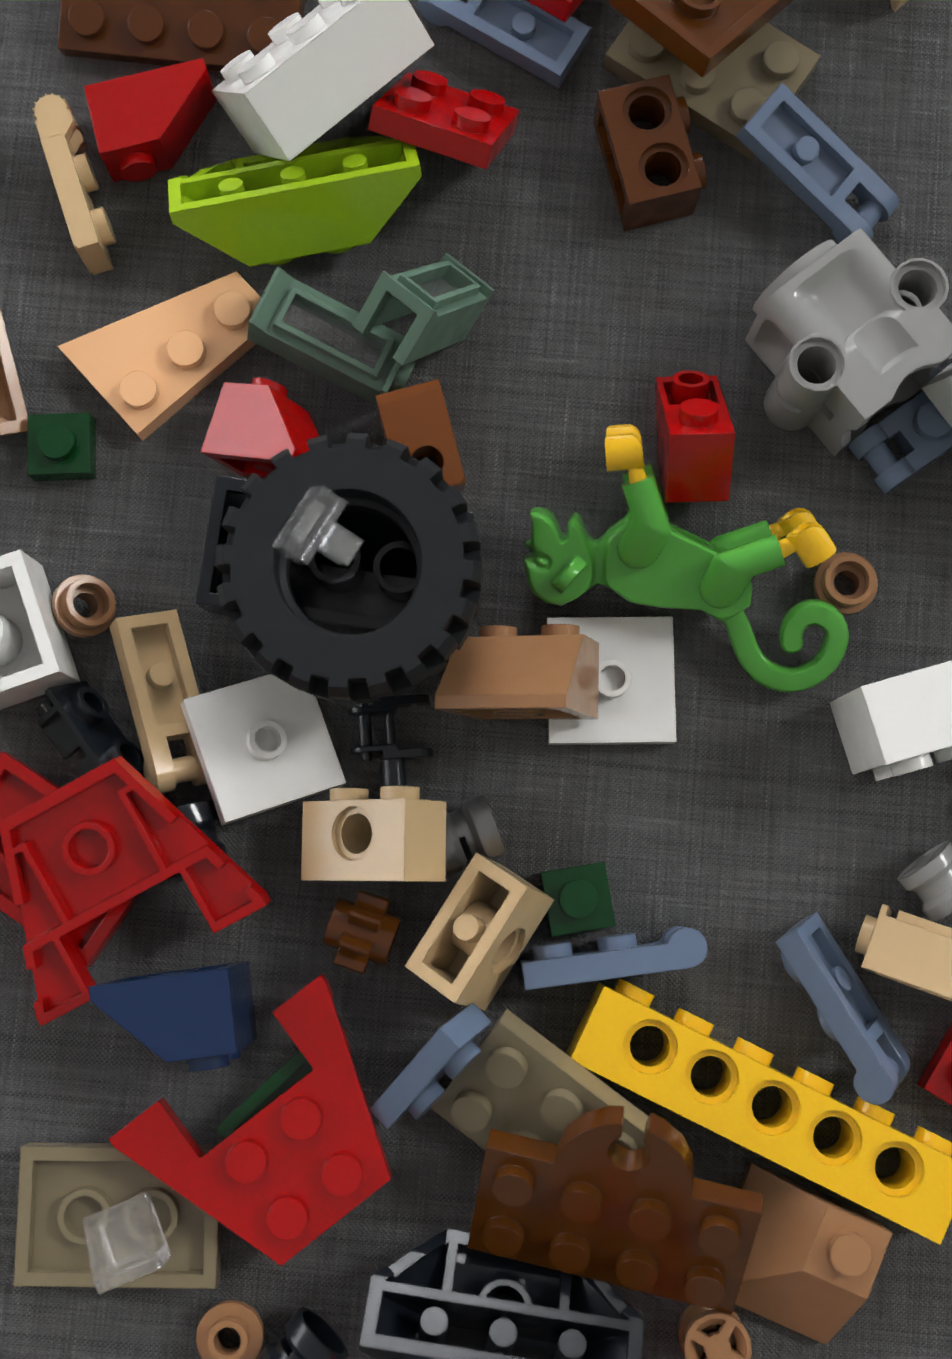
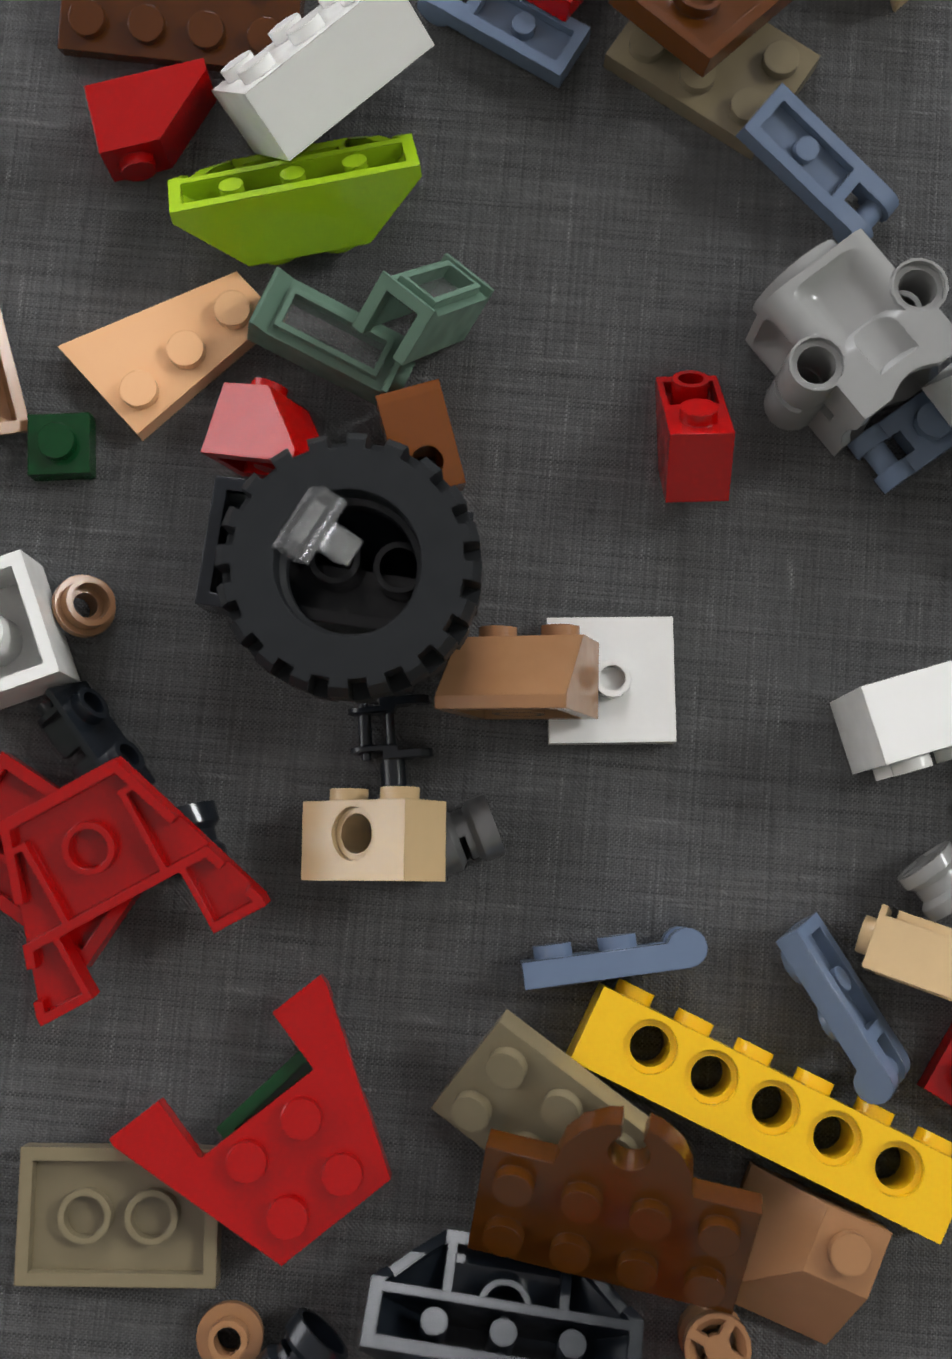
(73, 181): tan hinge -> none
(125, 1242): clear slope -> none
(156, 682): tan plate -> none
(185, 1013): dark blue slope -> none
(261, 746): white plate -> none
(361, 931): reddish brown gear -> none
(445, 119): red plate -> none
(445, 1053): sand blue plate -> none
(479, 933): tan brick -> none
(579, 897): dark green plate -> none
(637, 153): reddish brown brick -> none
(672, 568): bright green animal -> none
(860, 573): medium nougat plate -> none

